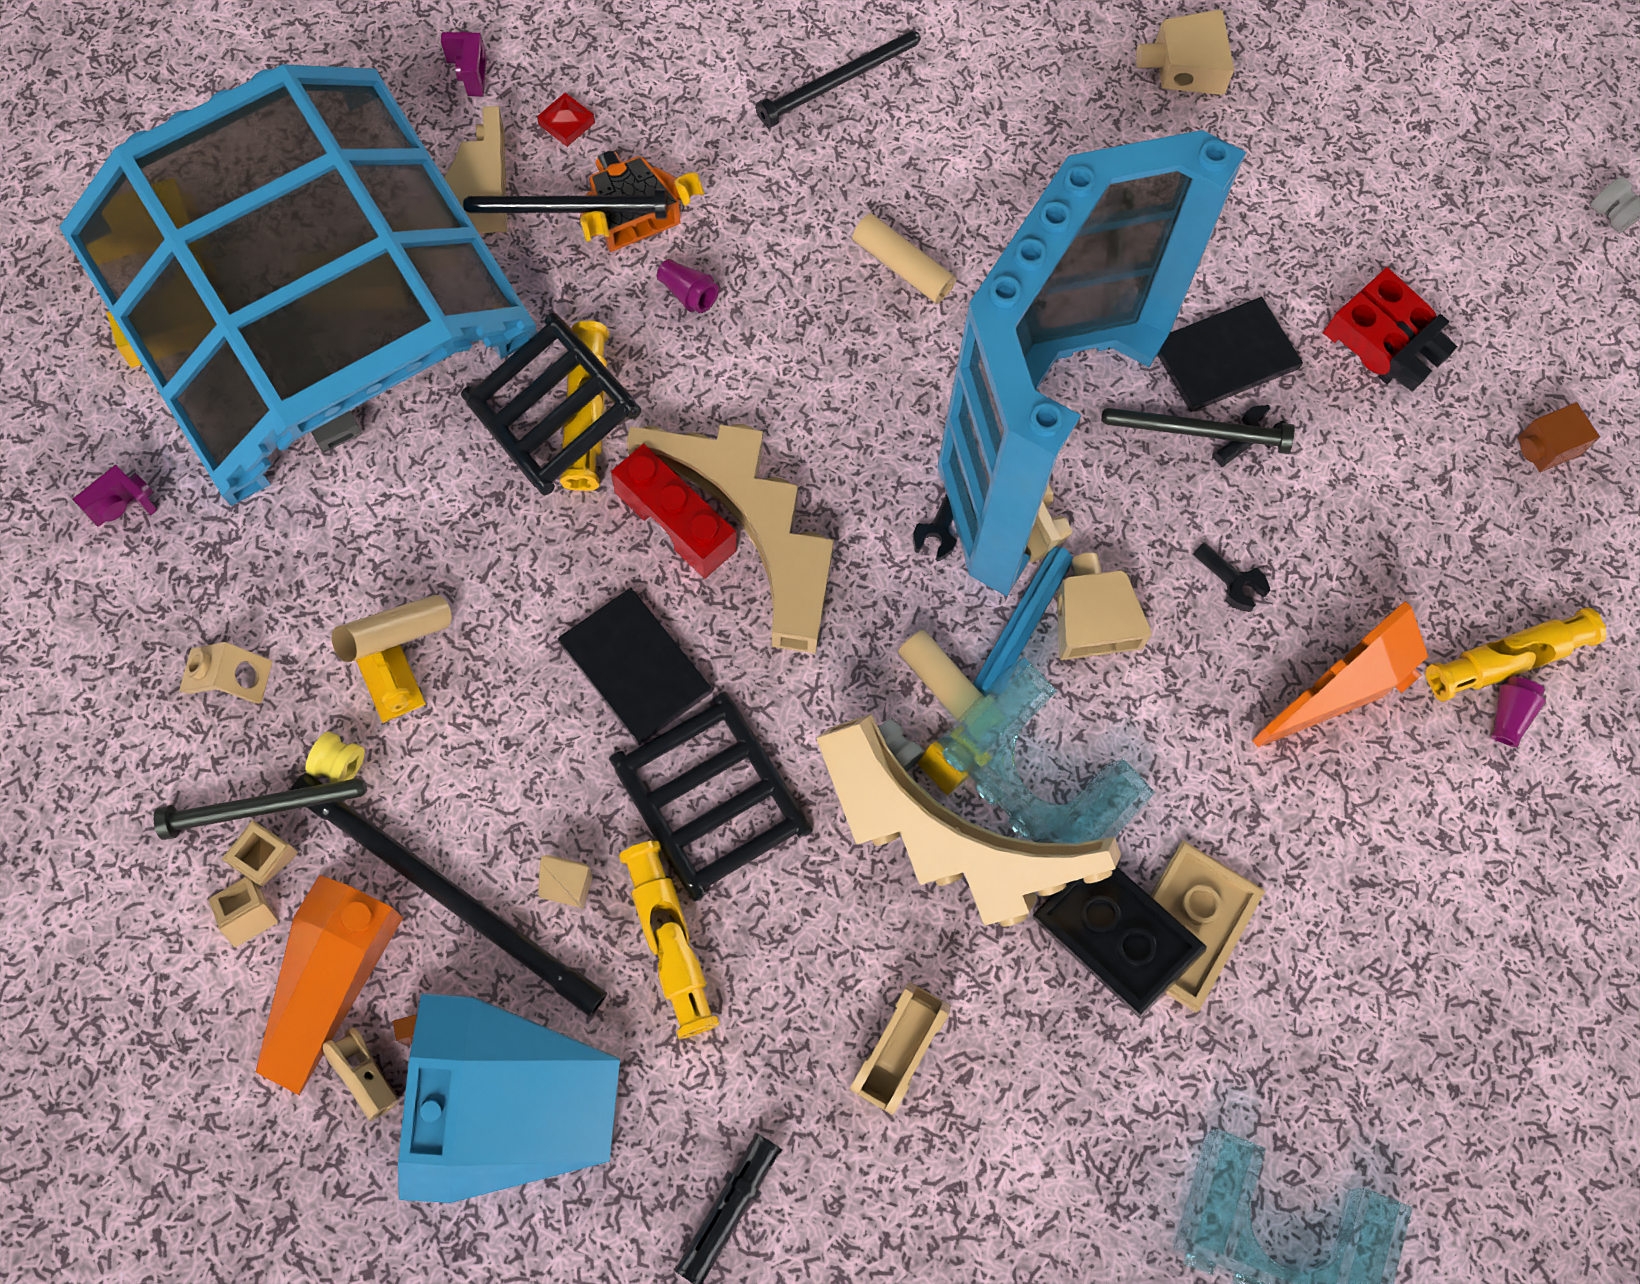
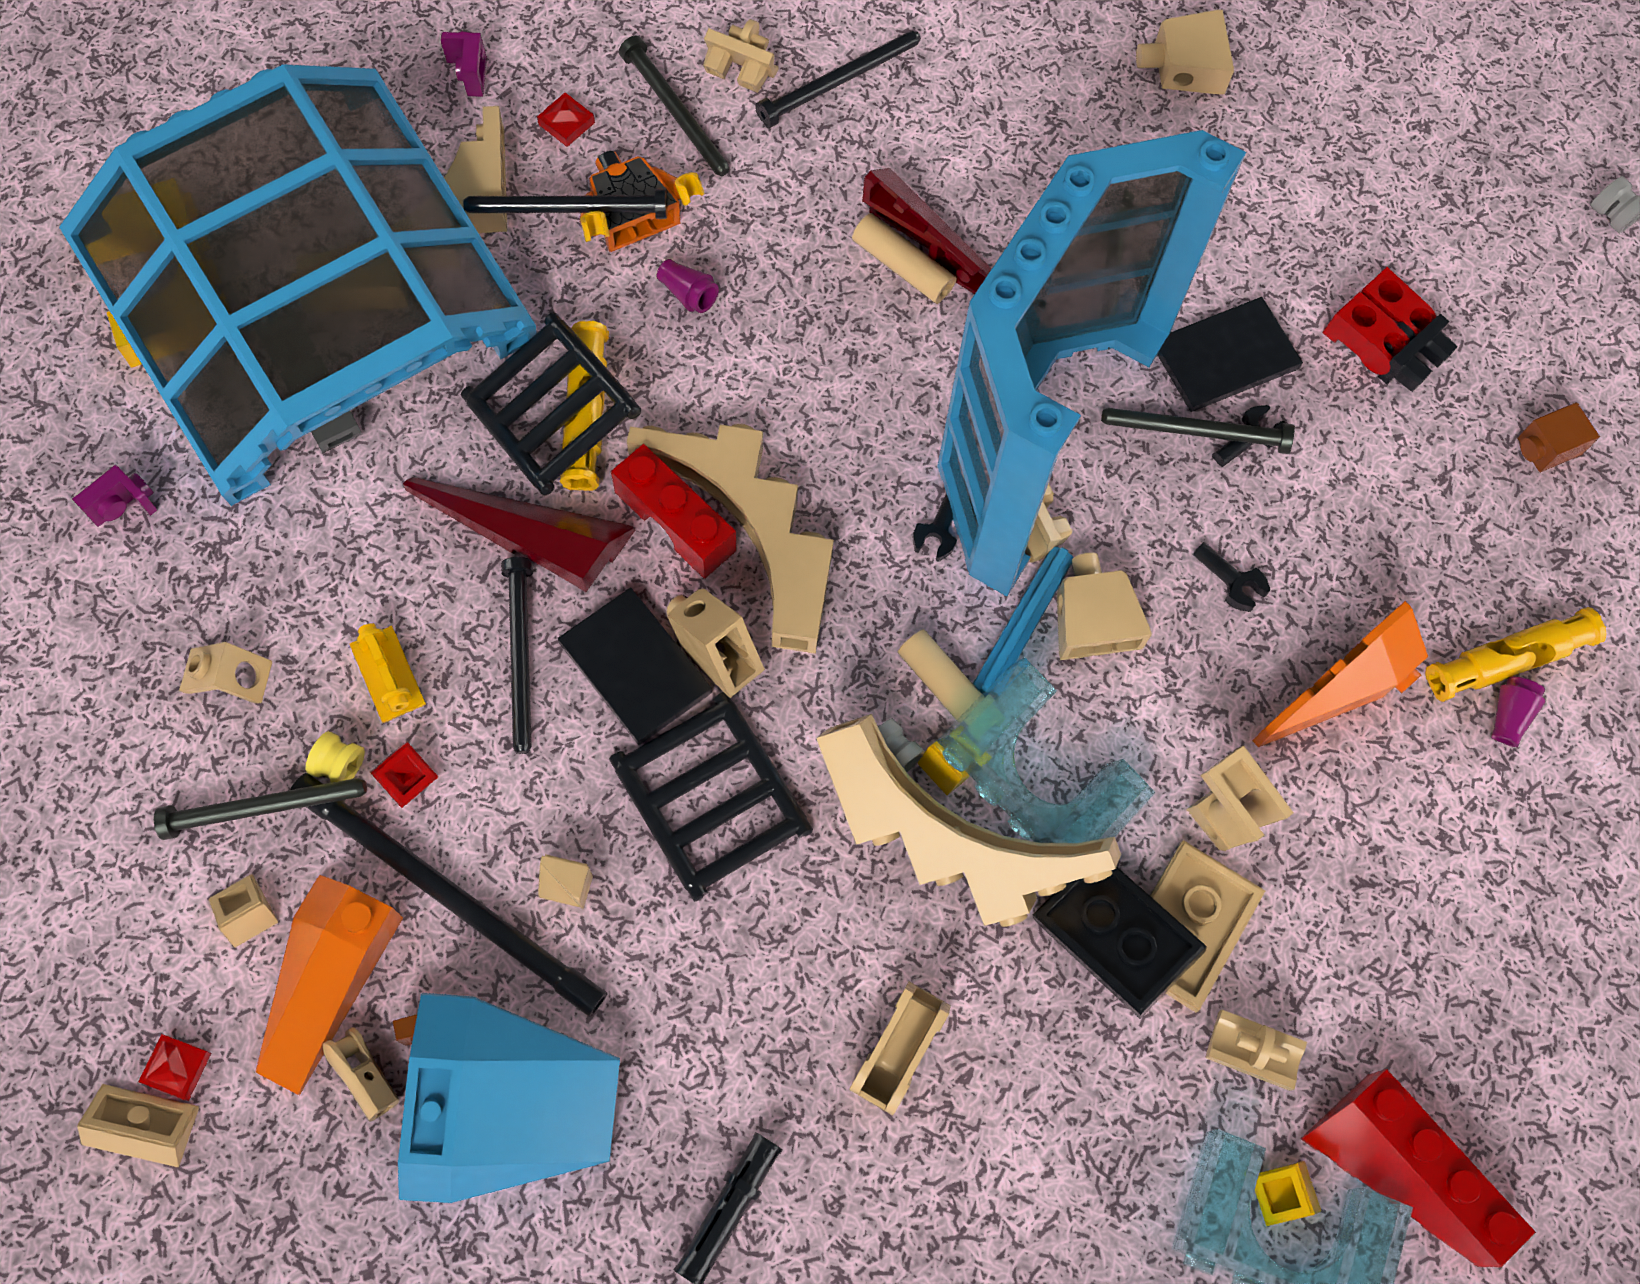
(137, 1125): none -> tan slope
(174, 1067): none -> red tile
(259, 854): tan slope -> none
(390, 628): tan piece -> none
(404, 774): none -> red tile
(517, 571): none -> black bar
(556, 539): none -> dark red wedge
(634, 51): none -> pearl dark grey bar
(677, 966): yellow piece -> none
(701, 623): none -> tan torso
(743, 48): none -> tan hips
(904, 210): none -> dark red wedge
(1238, 801): none -> tan piece
(1256, 1050): none -> tan hips
(1286, 1194): none -> yellow slope
(1407, 1156): none -> red wedge

